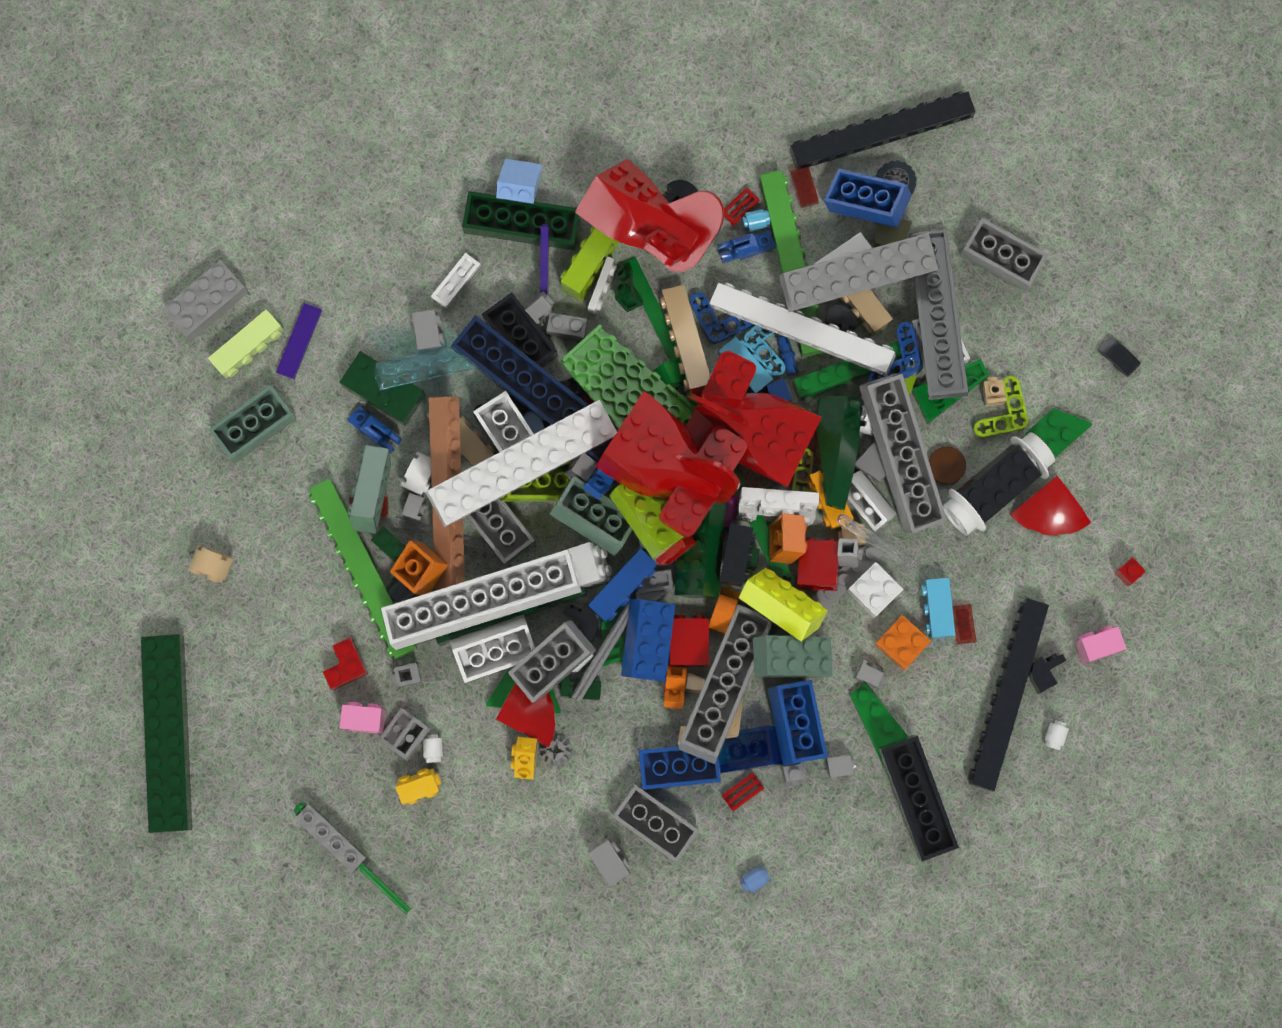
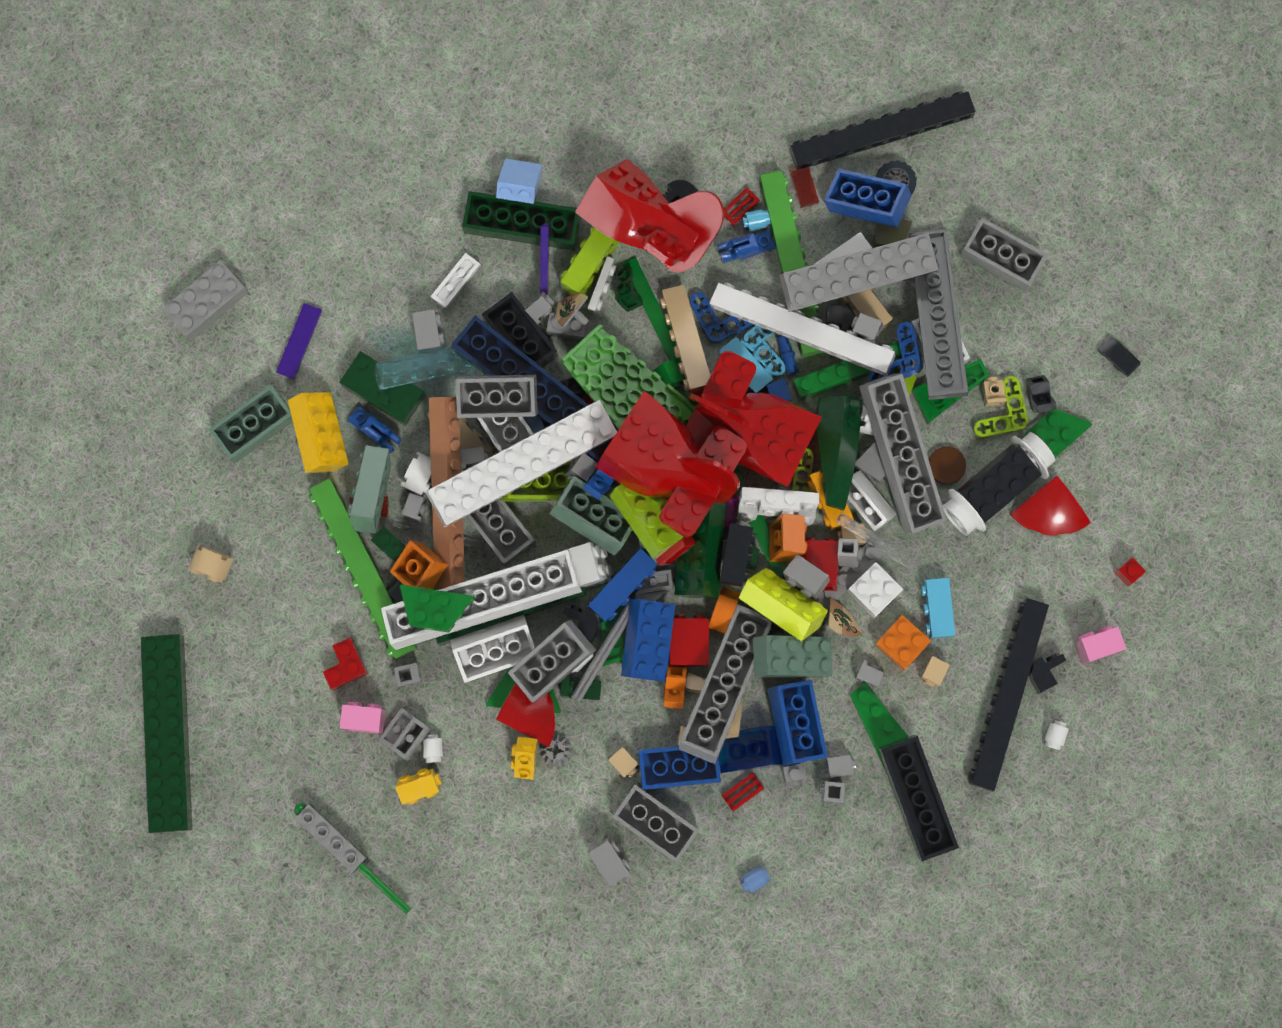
(246, 344): yellowish green brick -> none
(318, 432): none -> yellow brick
(434, 608): none -> green wing
(472, 457): none -> light grey brick
(496, 396): none -> light grey brick
(569, 308): none -> shield
(624, 763): none -> tan brick
(806, 577): none -> light grey brick
(832, 792): none -> light grey brick
(841, 621): none -> shield
(867, 327): none -> light grey brick
(934, 672): none -> tan brick
(964, 624): clear red plate -> none
(1040, 395): none -> black brick

